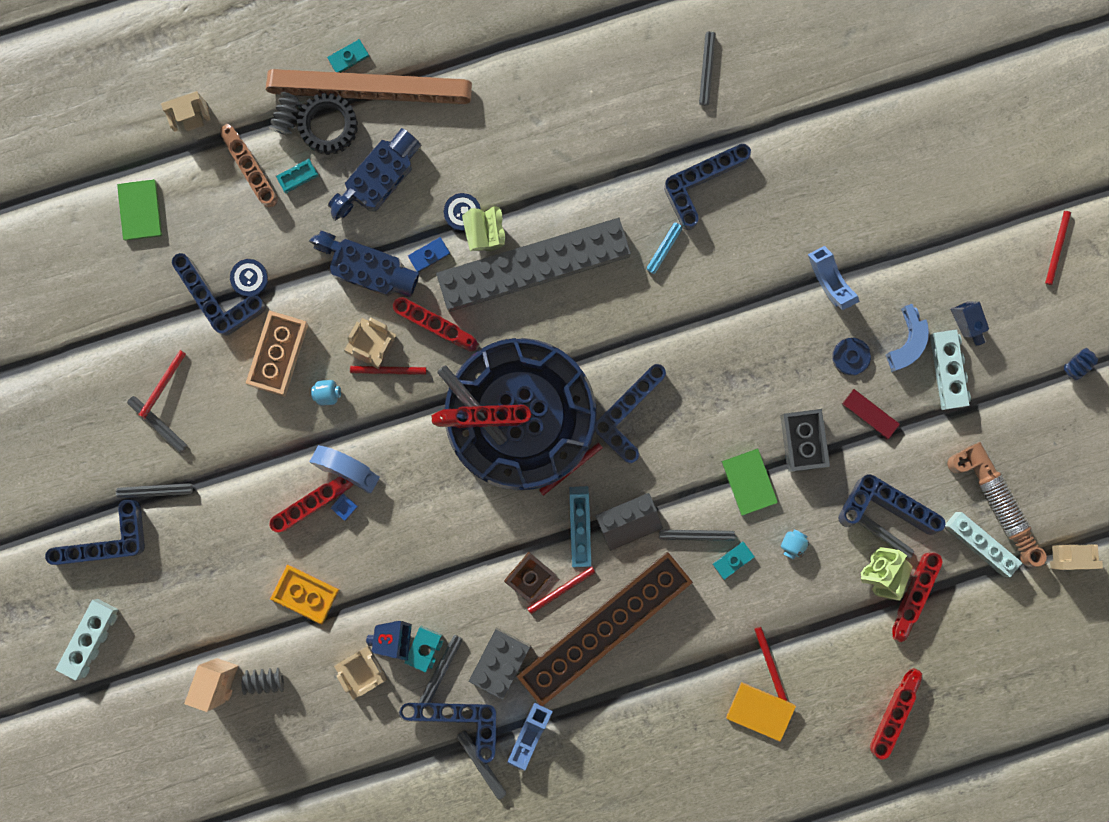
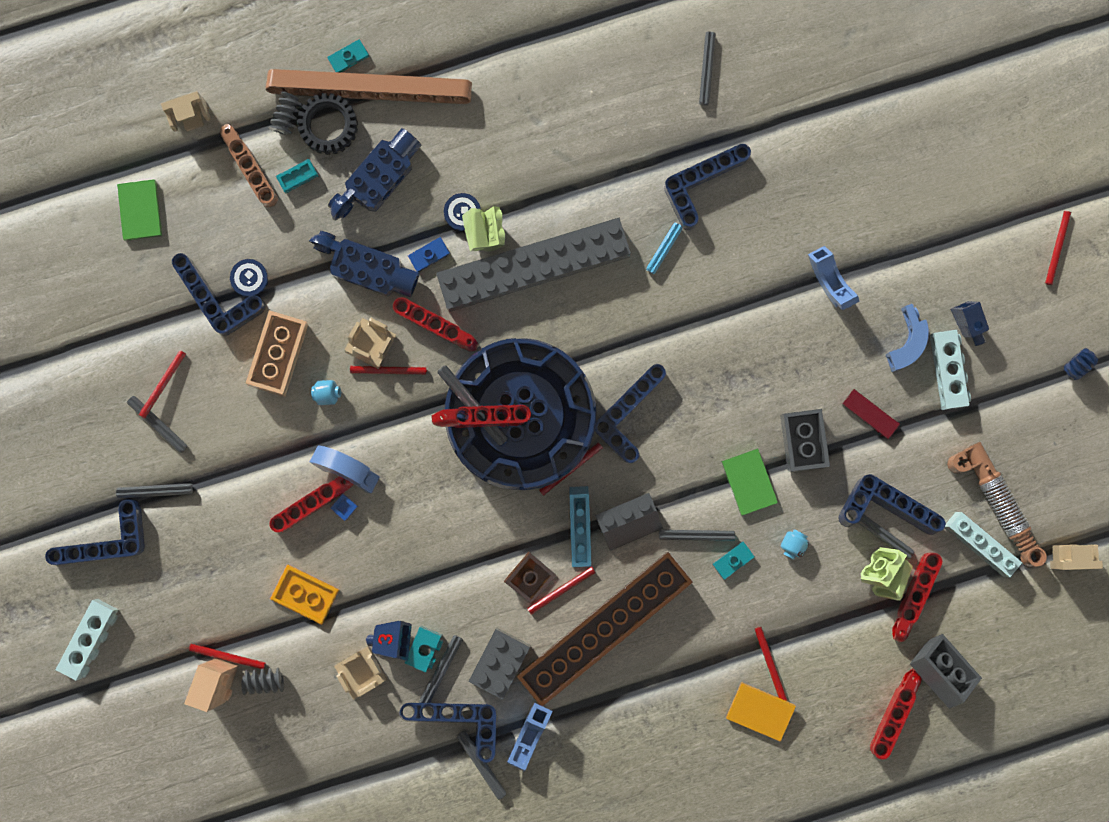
(227, 656): none -> red piece
(851, 356): dark blue tile -> none
(945, 671): none -> dark grey brick

